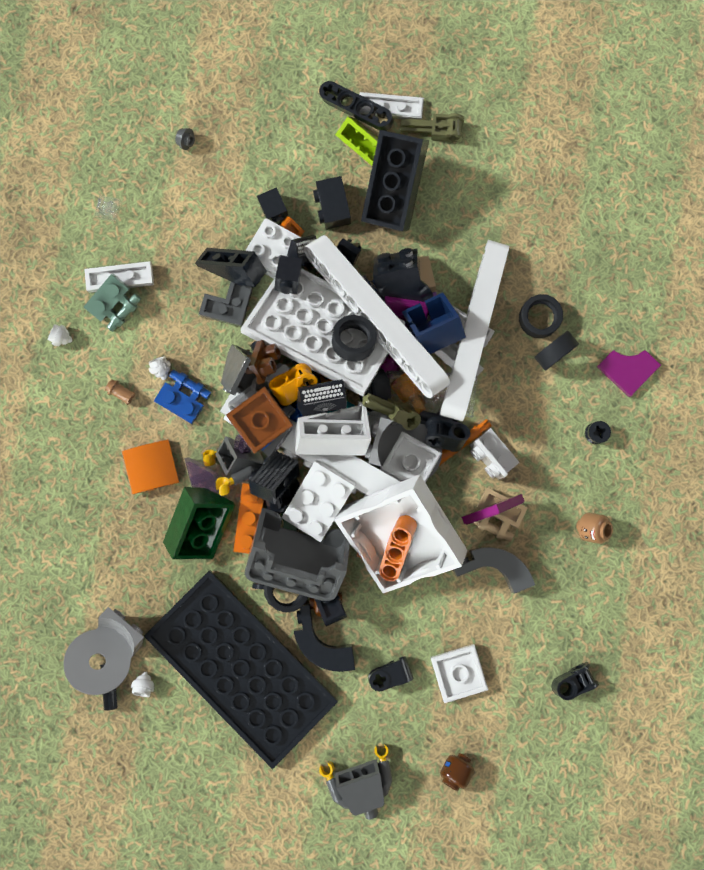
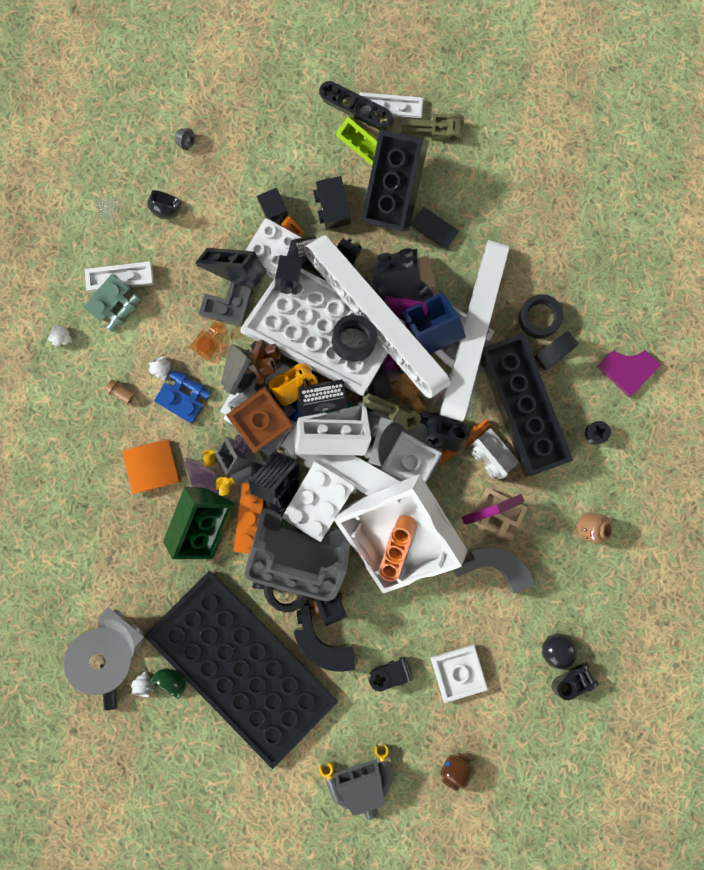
(163, 205): none -> black hair
(170, 681): none -> dark green hair
(206, 344): none -> clear orange plate
(434, 228): none -> black tile
(525, 405): none -> black brick
(559, 651): none -> black hair

